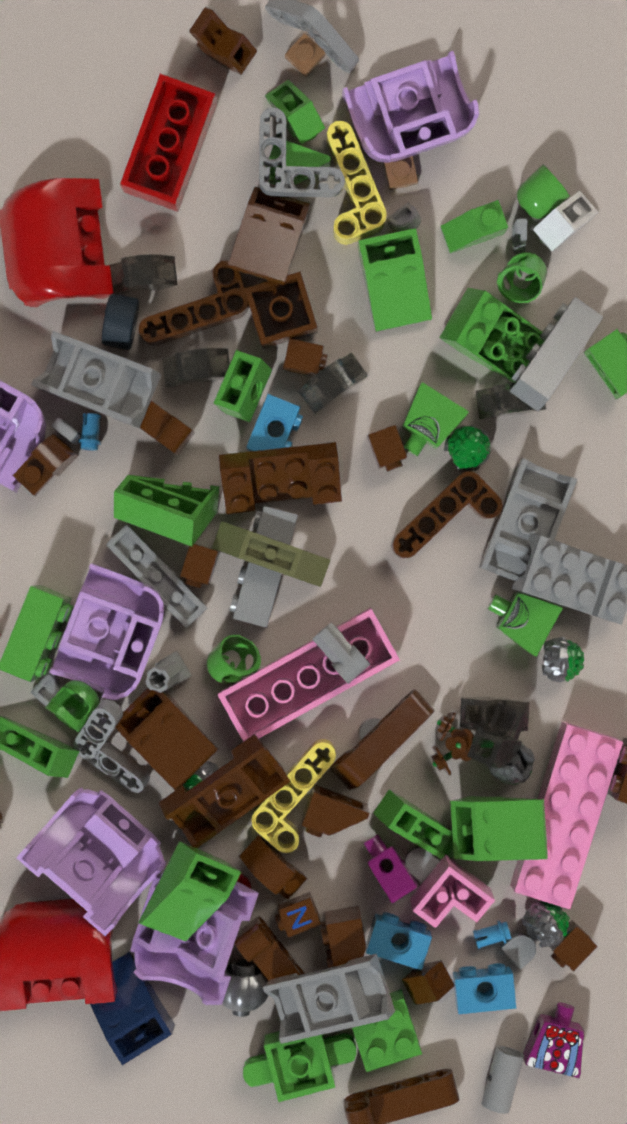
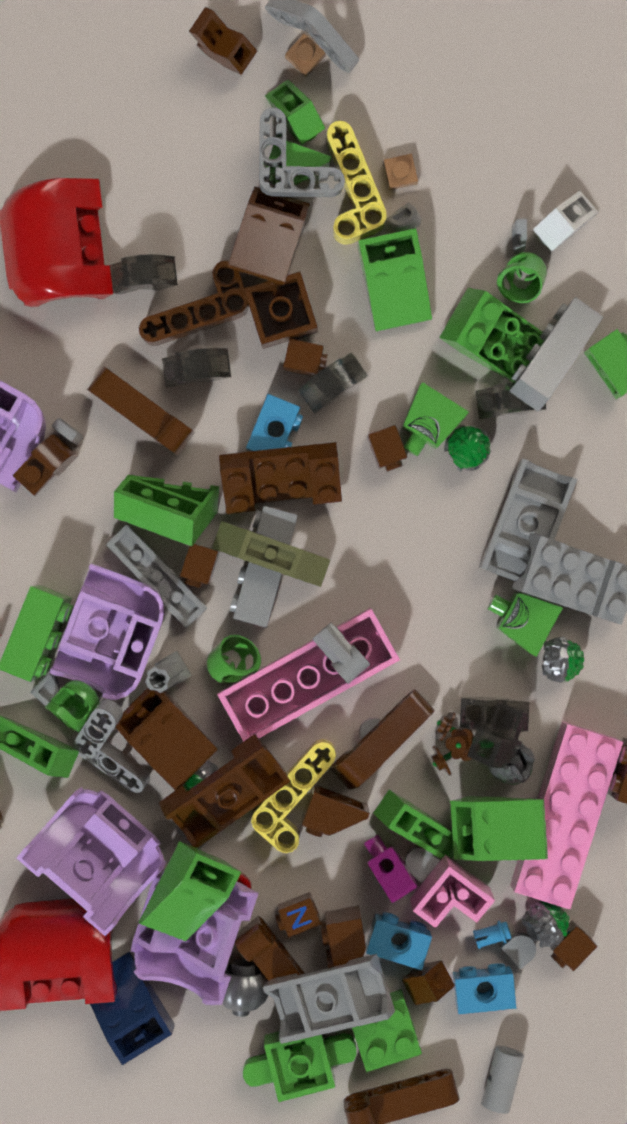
(90, 432): dark azure pin -> none
(98, 380): light grey piece -> none
(120, 321): black wheel -> none
(169, 142): red brick -> none
(242, 386): bright green brick -> none
(271, 868): reddish brown brick -> none
(411, 110): lavender piece -> none
(440, 519): reddish brown beam -> none
(474, 227): bright green slope -> none
(541, 193): bright green helmet -> none
(556, 1043): torso -> none

